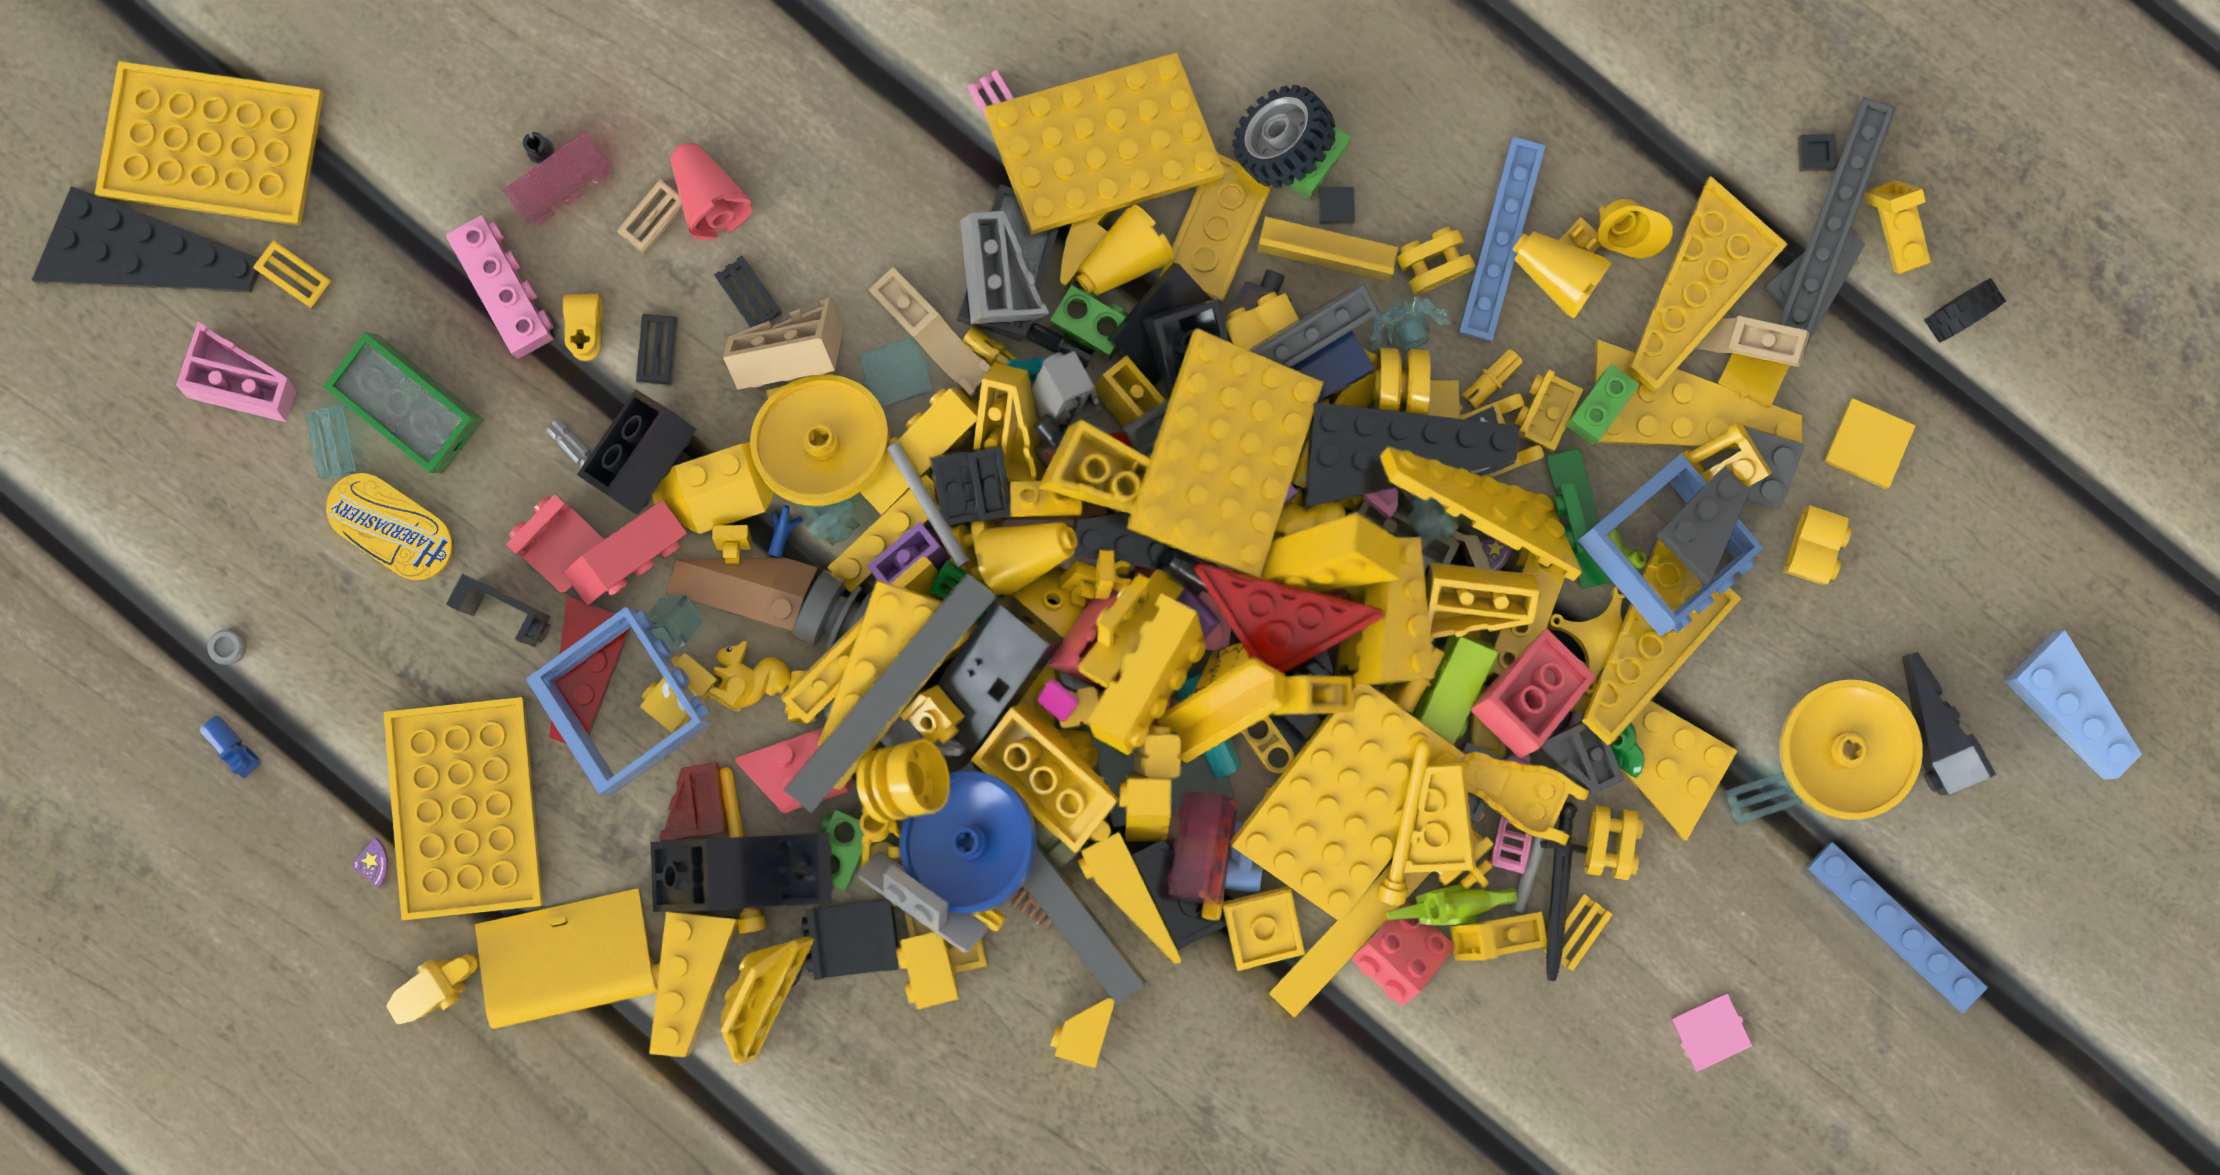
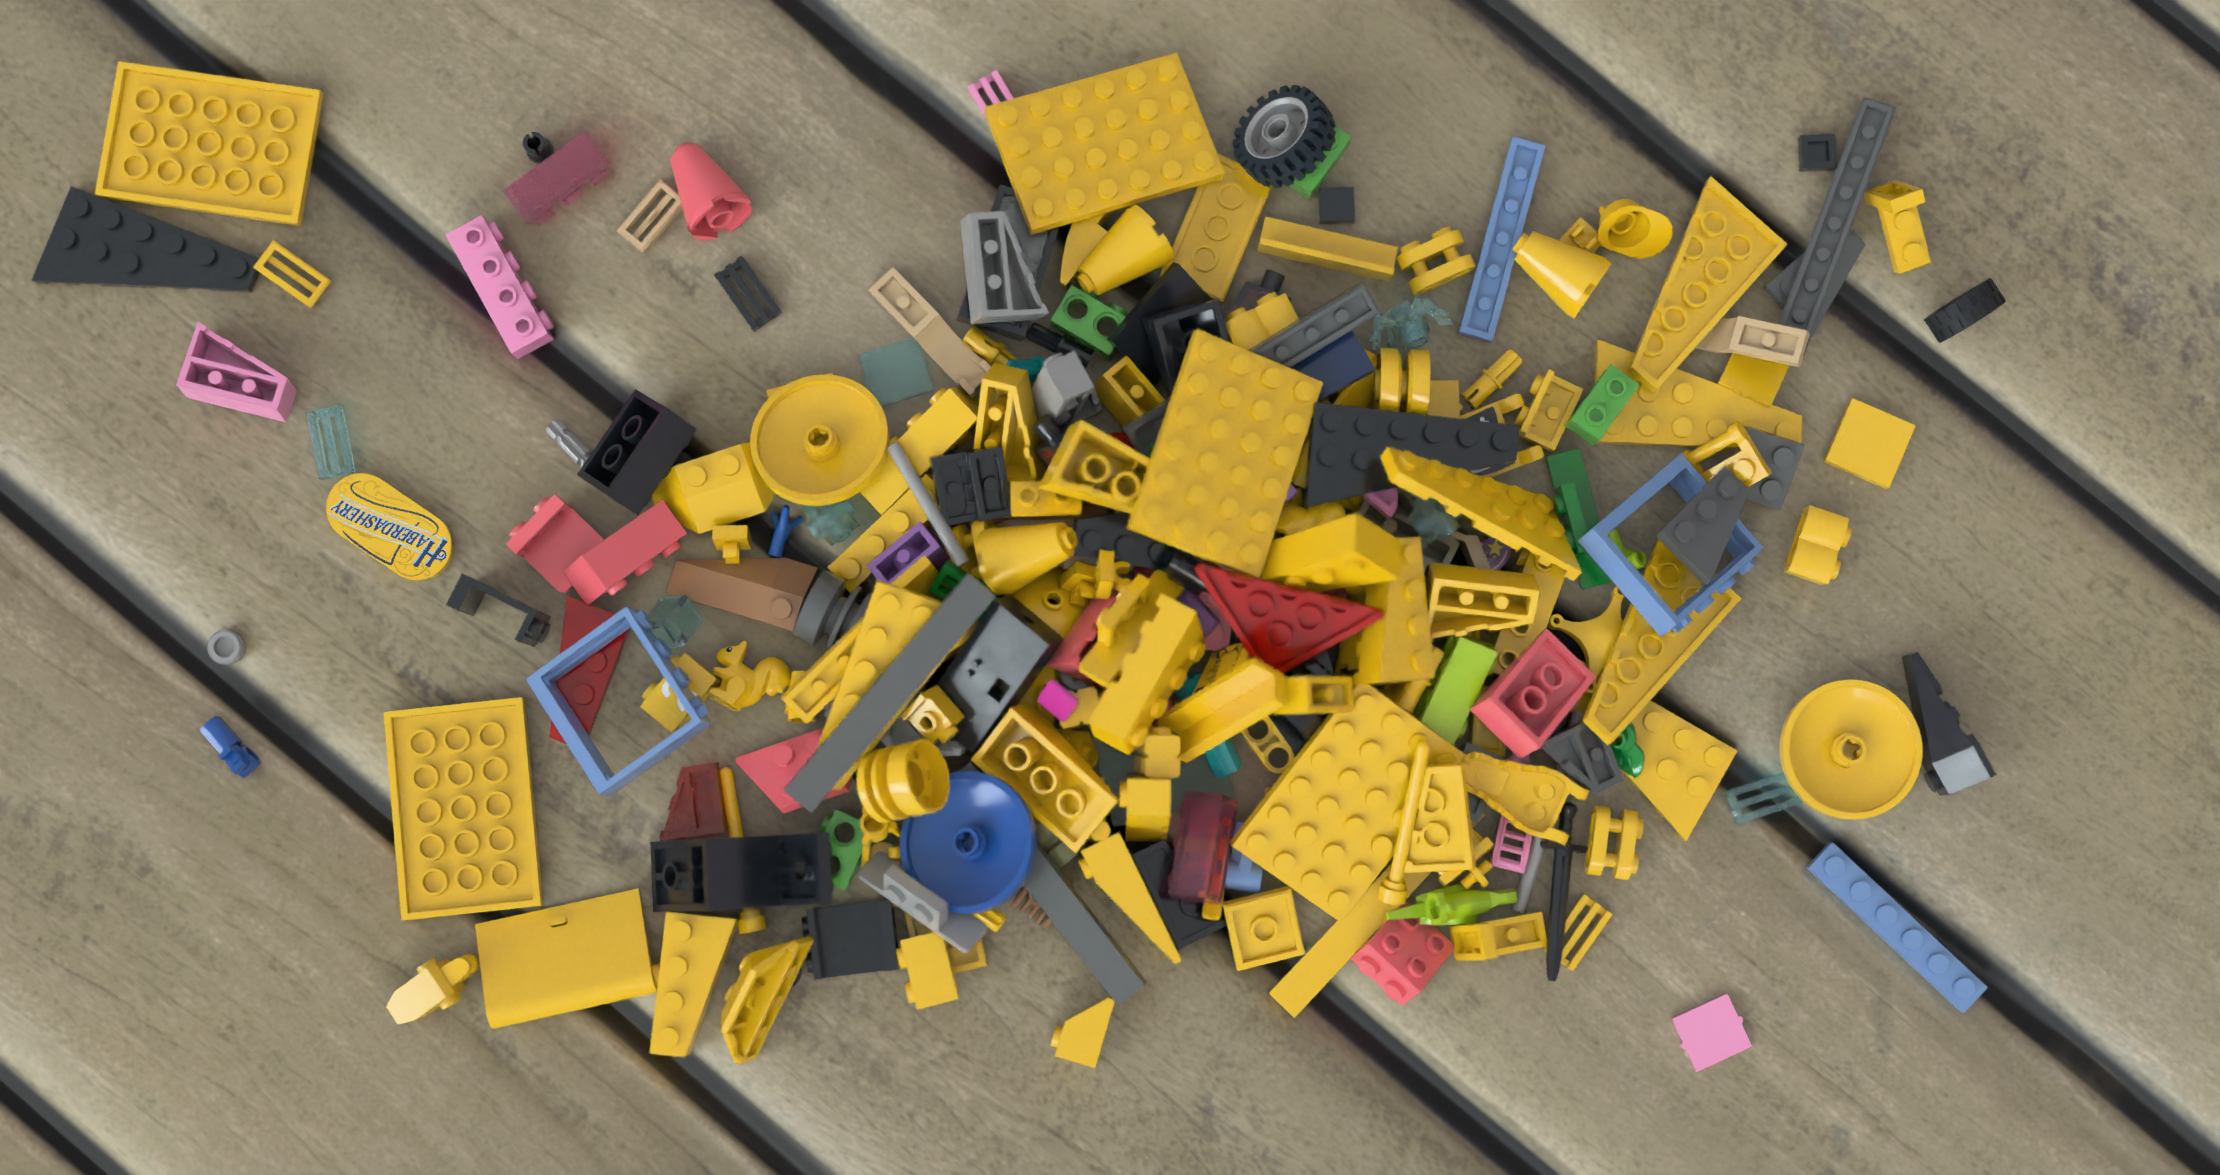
(373, 862): medium lavender tile -> none
(403, 403): brick -> none
(583, 319): yellow piece -> none
(655, 379): black tile -> none
(787, 350): tan wedge -> none
(2071, 702): light blue wedge -> none

